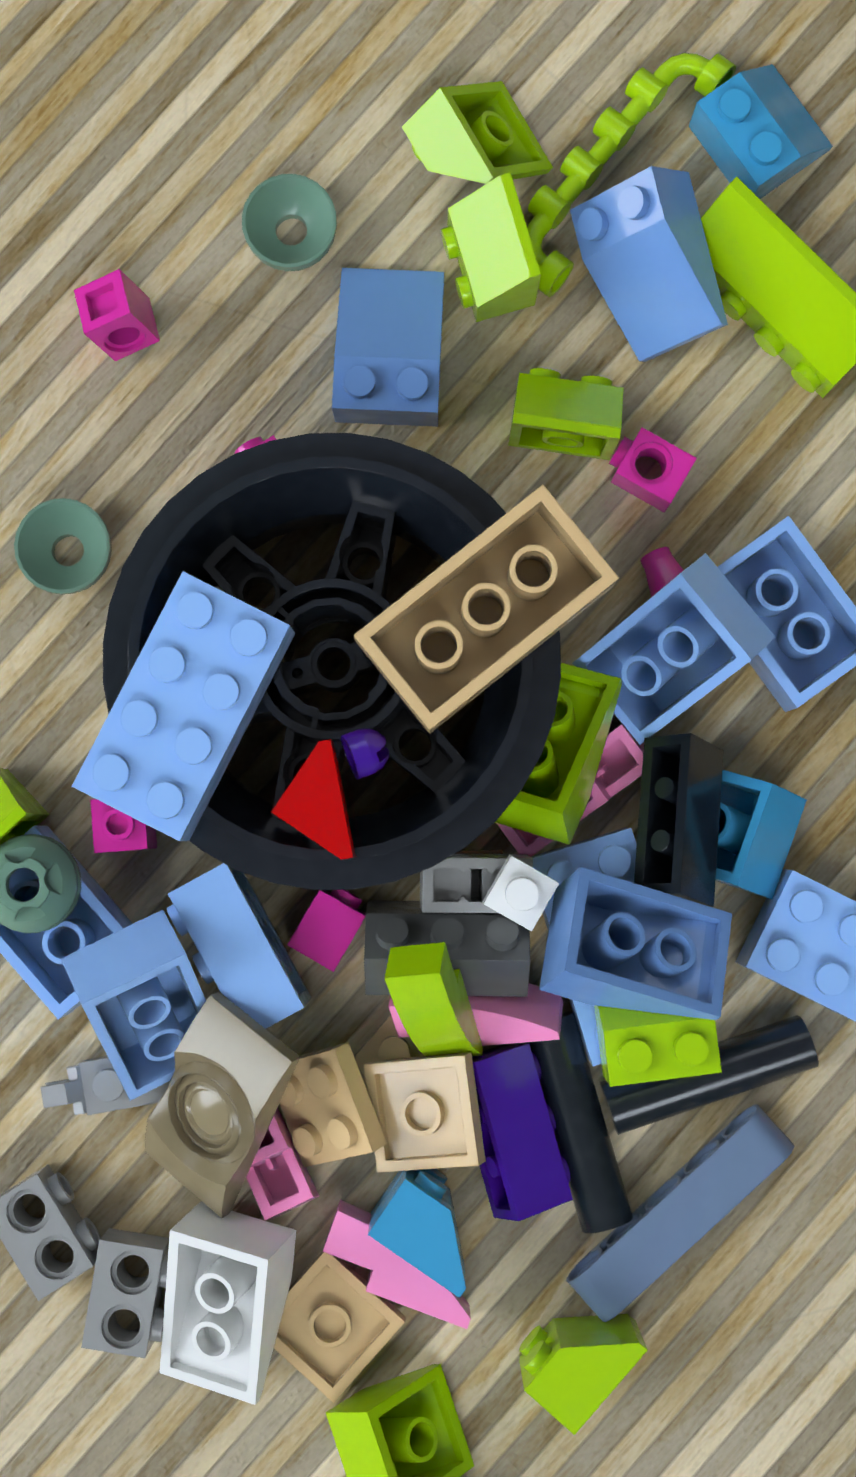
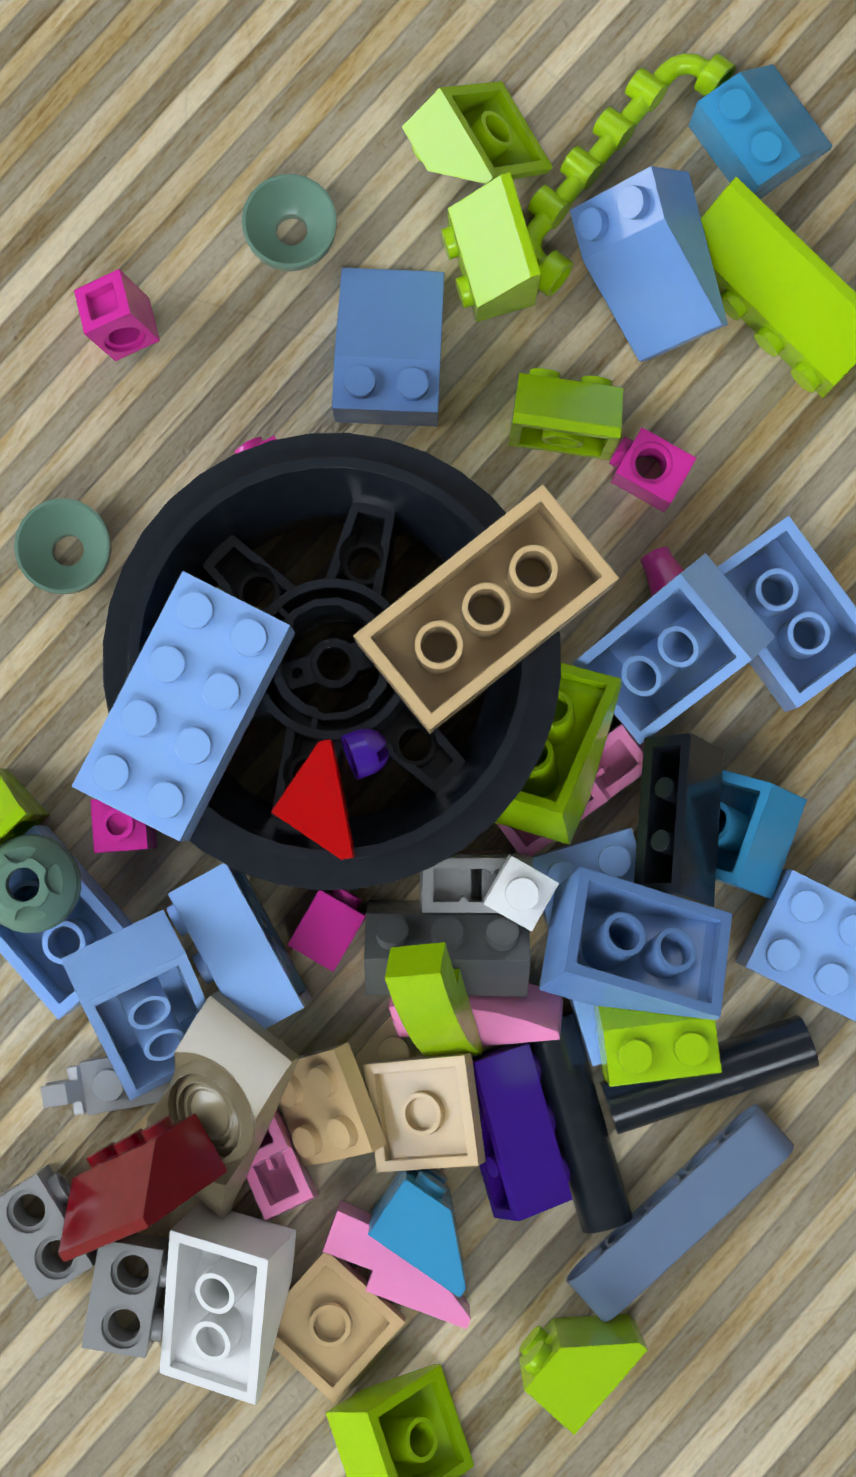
(137, 1183): none -> dark red slope

